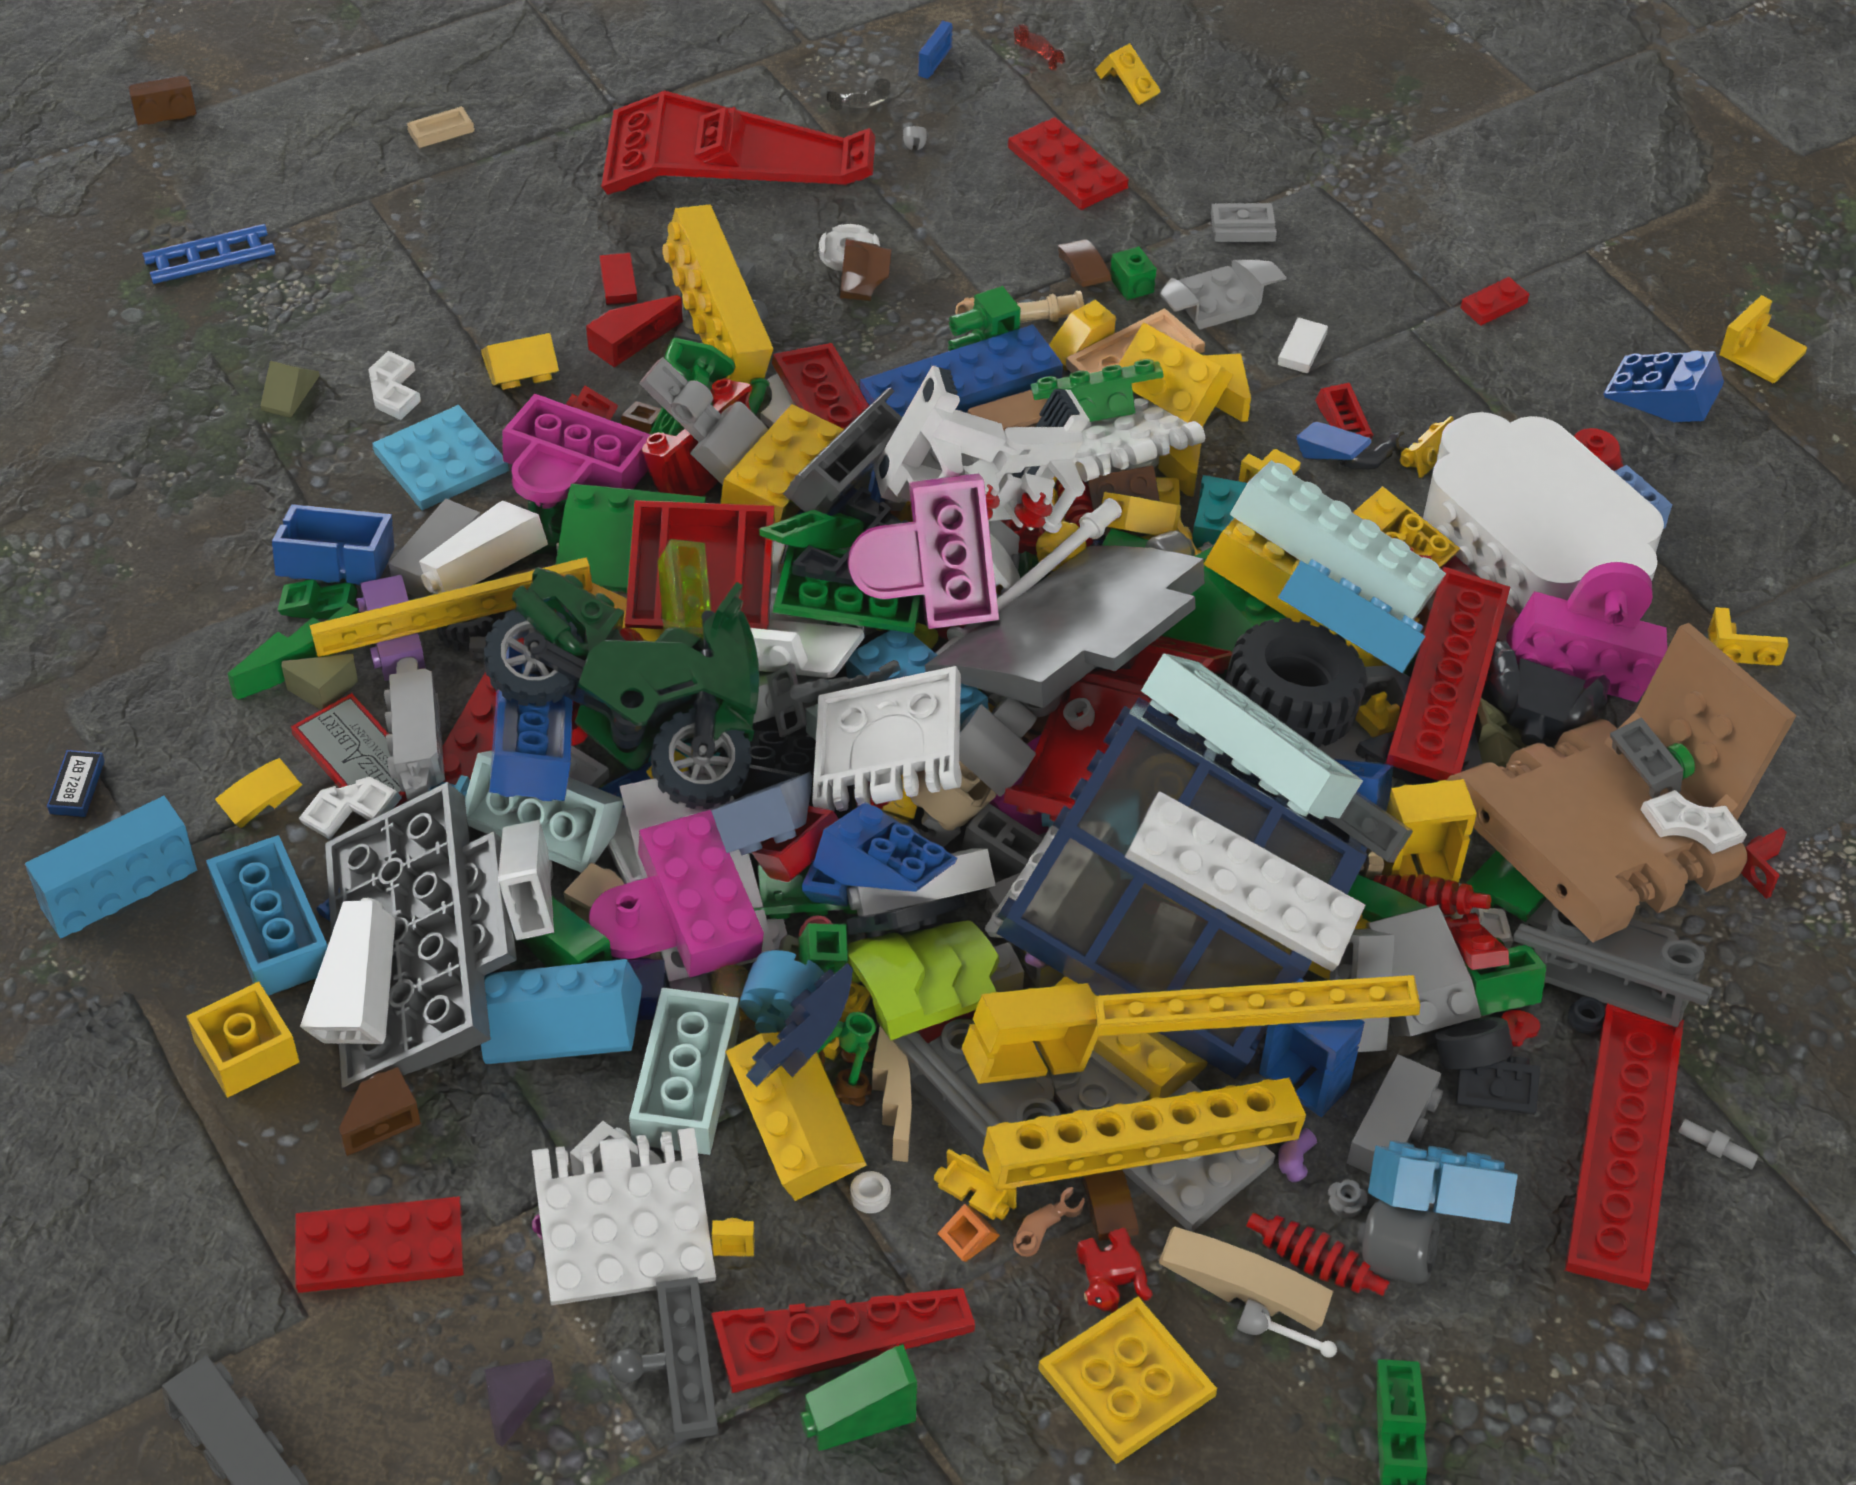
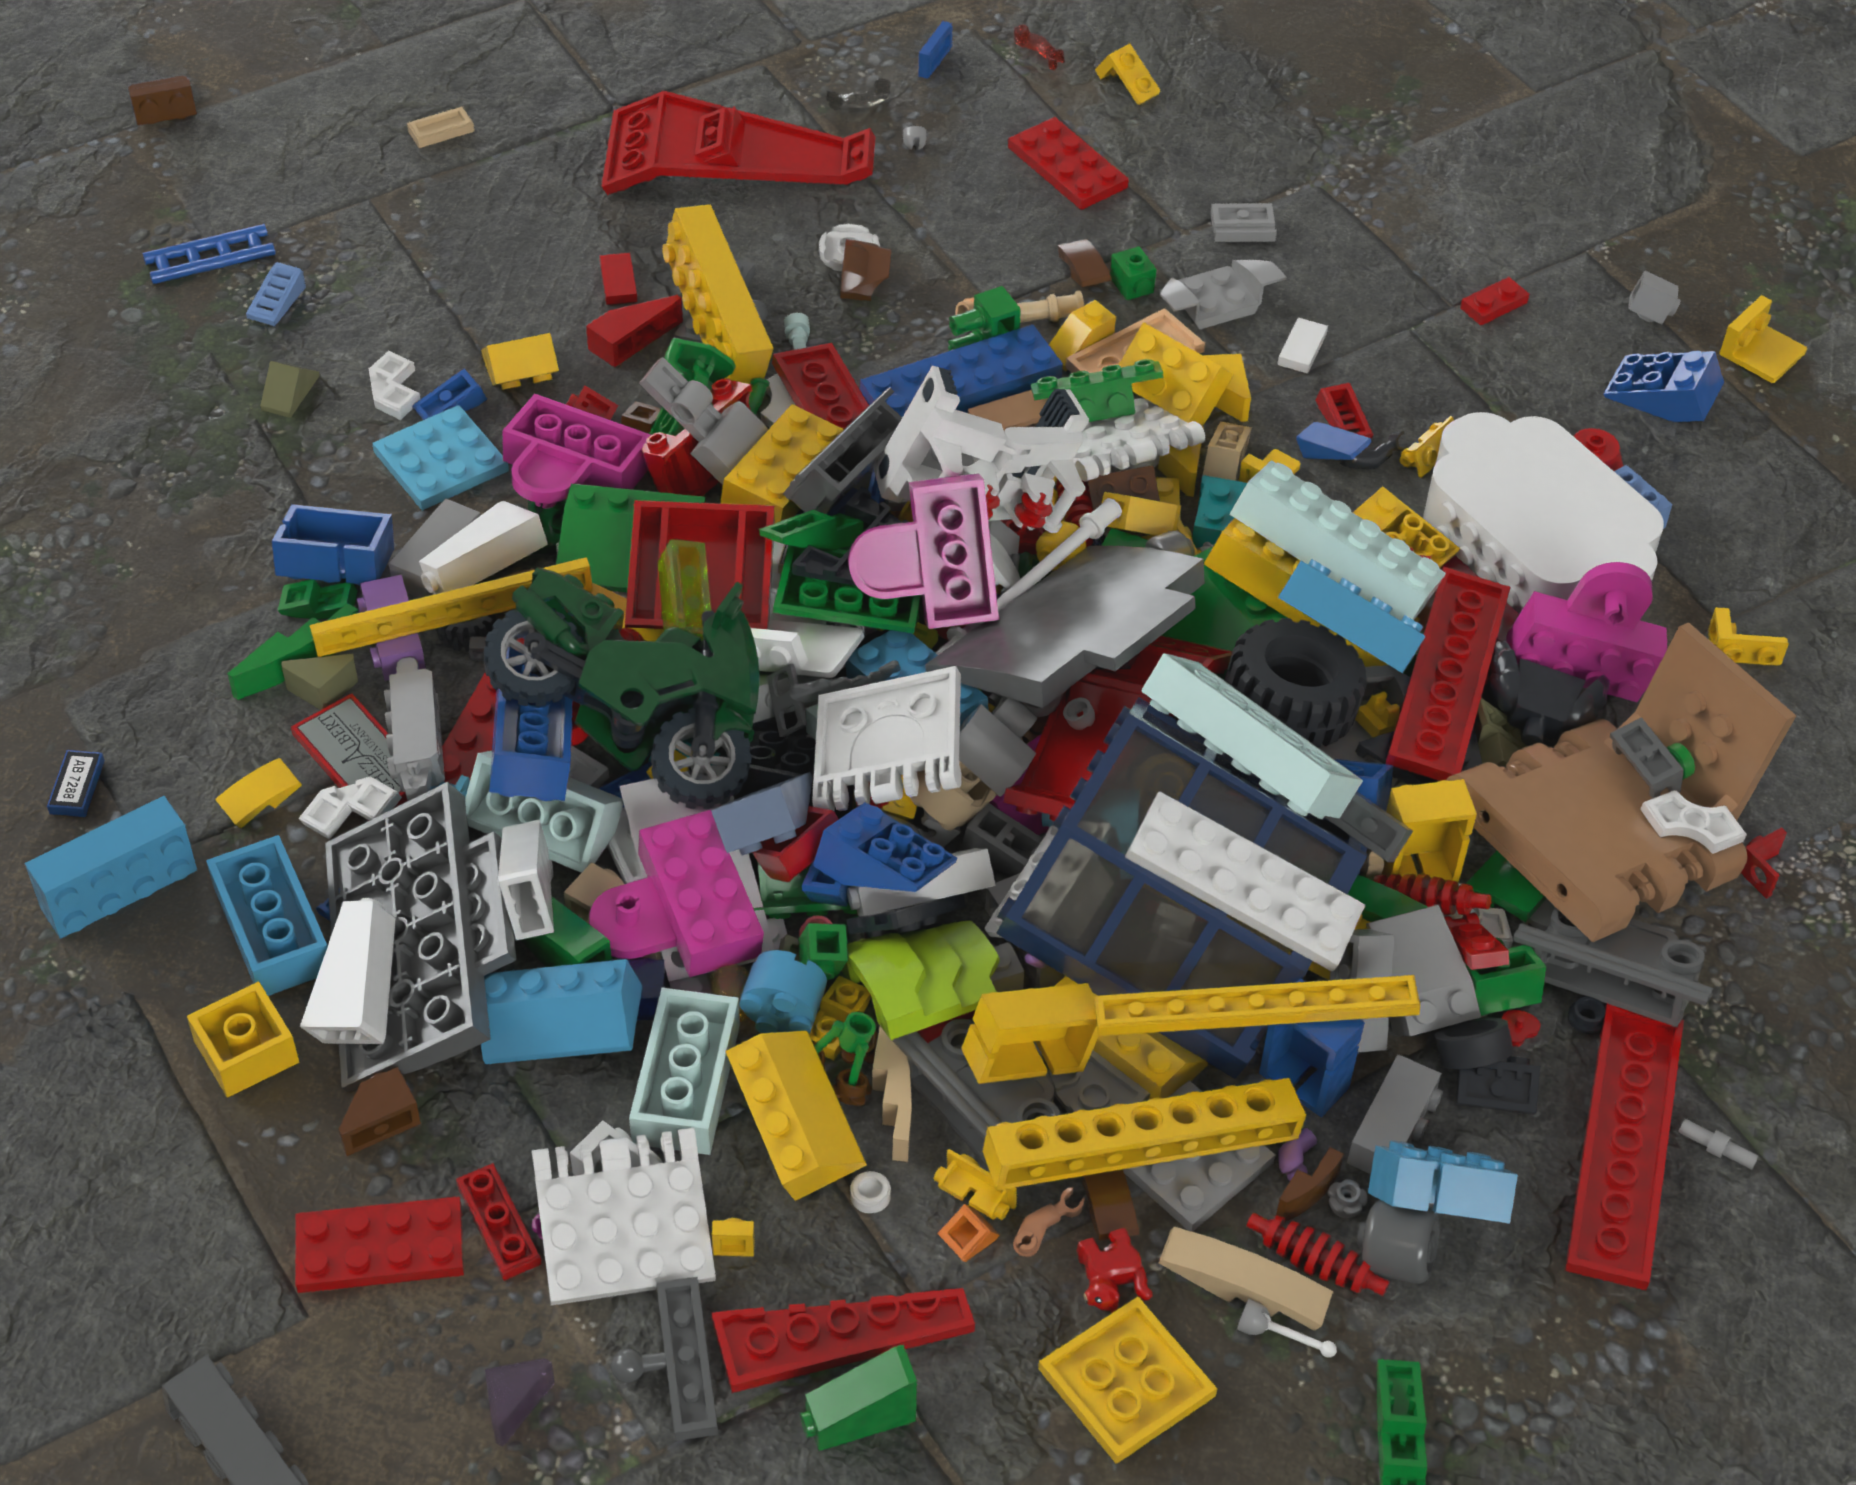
(279, 277): none -> medium blue slope
(458, 390): none -> blue slope
(504, 1237): none -> red tile
(797, 330): none -> light aqua piece
(807, 1026): dark blue slope -> none
(1227, 451): none -> tan slope
(1306, 1190): none -> reddish brown slope
(1654, 298): none -> light grey brick

